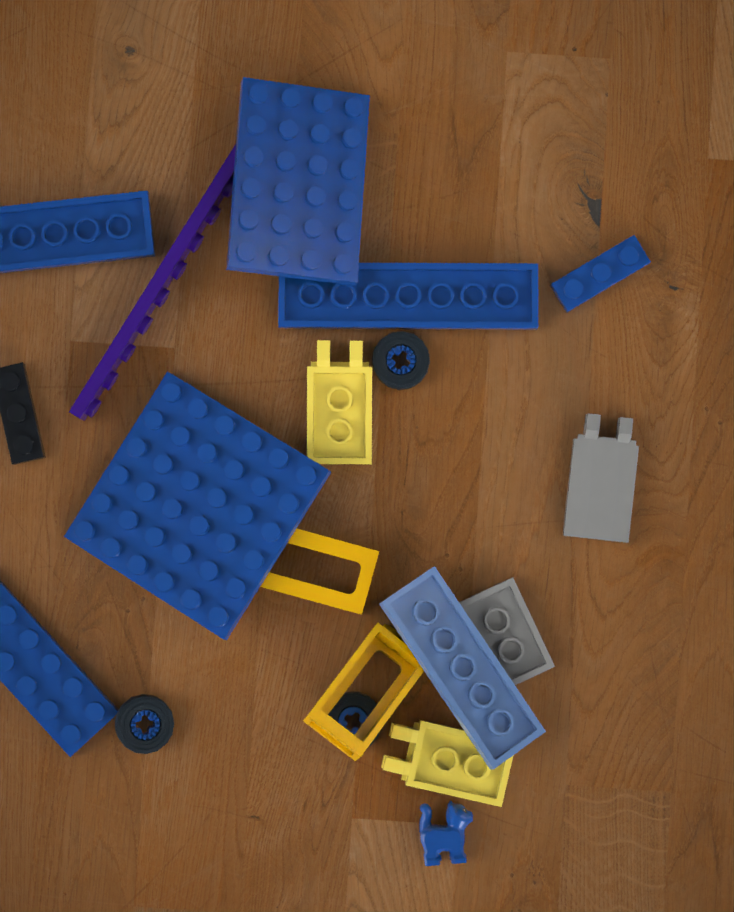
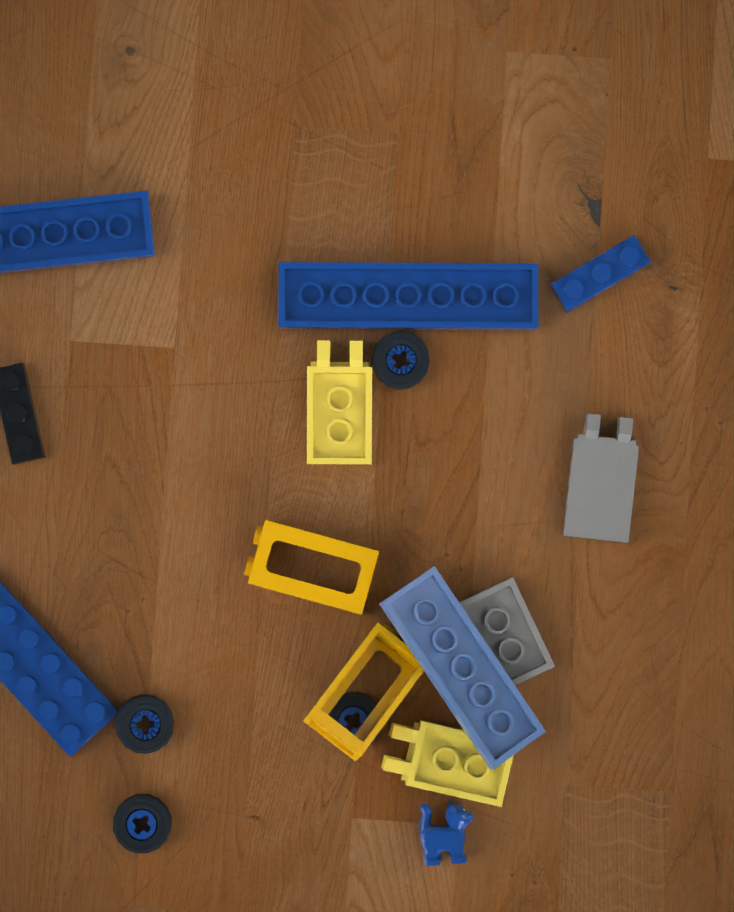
(125, 826): none -> black bush
(156, 291): dark purple plate -> none
(197, 505): blue plate -> none
(298, 182): blue plate -> none

